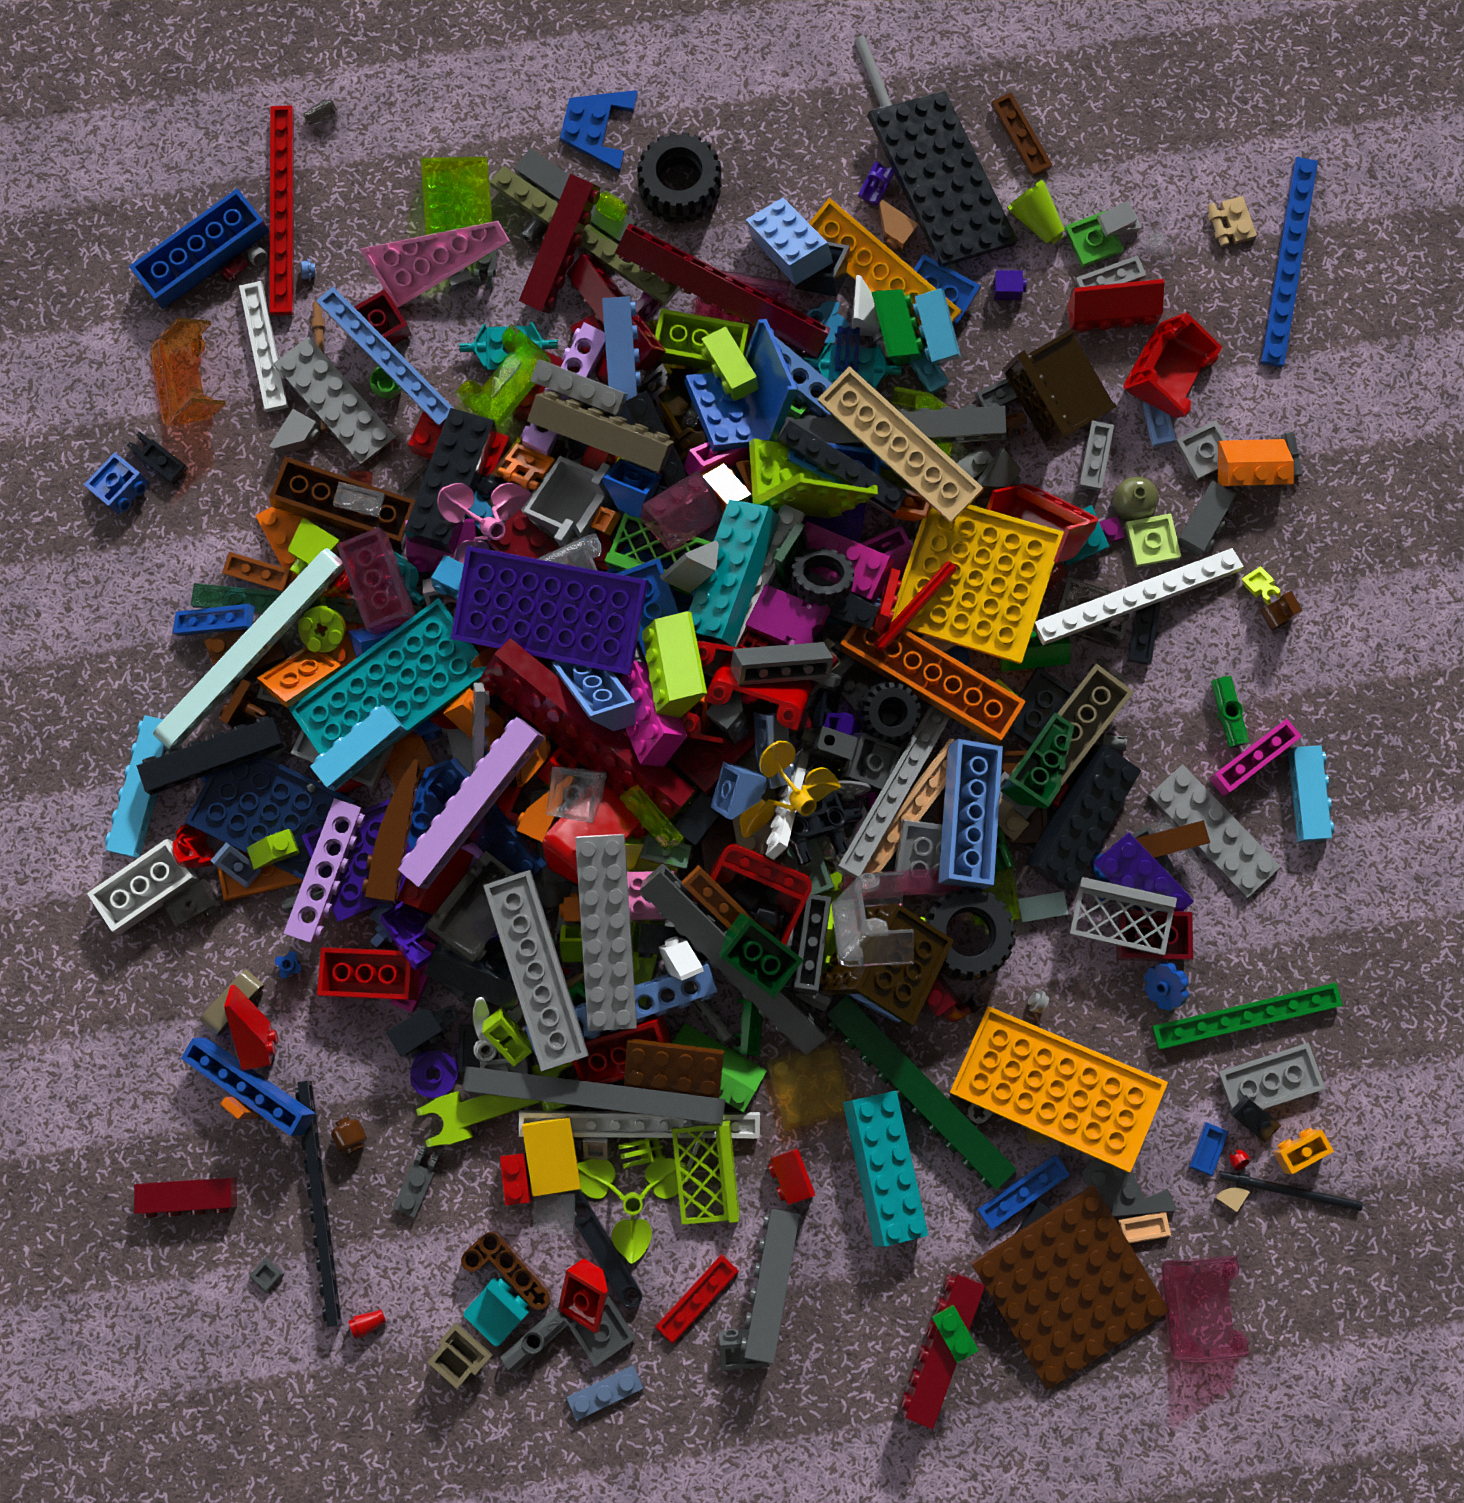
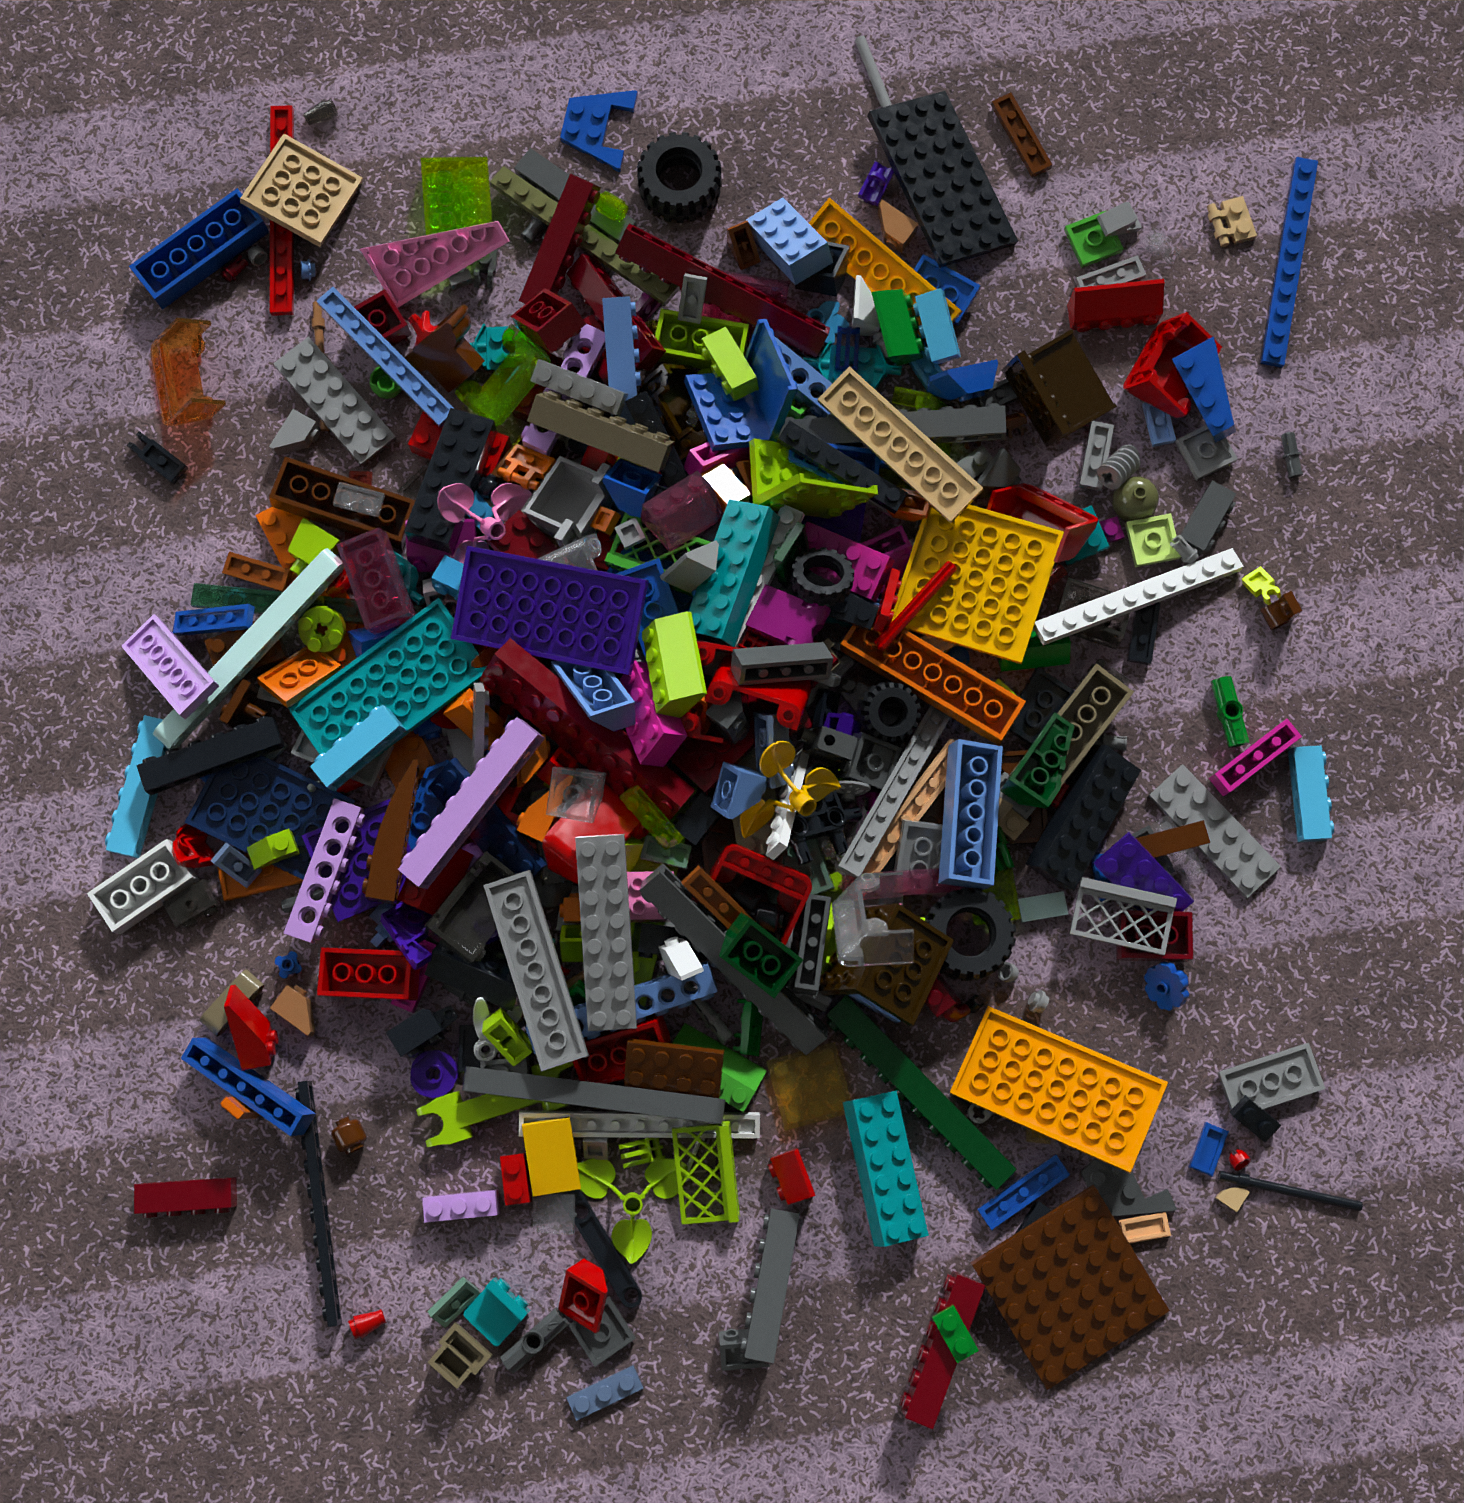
(117, 483): blue plate -> none
(170, 666): none -> lavender plate
(263, 346): white plate -> none
(266, 1274): dark grey tile -> none
(295, 1008): none -> medium nougat slope
(301, 190): none -> tan plate
(416, 1184): dark grey hinge -> none
(443, 348): none -> reddish brown piece
(453, 1302): none -> sand green plate
(461, 1205): none -> lavender brick
(510, 1273): reddish brown beam -> none
(548, 320): none -> dark red brick
(630, 533): none -> light grey plate
(692, 298): none -> light grey plate
(696, 1298): red tile -> none
(742, 245): none -> dark orange slope
(964, 382): none -> blue wedge
(1008, 284): dark purple brick -> none
(1008, 972): none -> light grey hinge
(1038, 213): lime cone -> none
(1119, 467): none -> light grey piece
(1186, 552): none -> light grey pin
(1201, 1309): clear pink windscreen -> none
(1205, 382): none -> blue wedge
(1246, 1016): green plate -> none
(1254, 463): orange slope -> none
(1303, 1151): light orange brick -> none

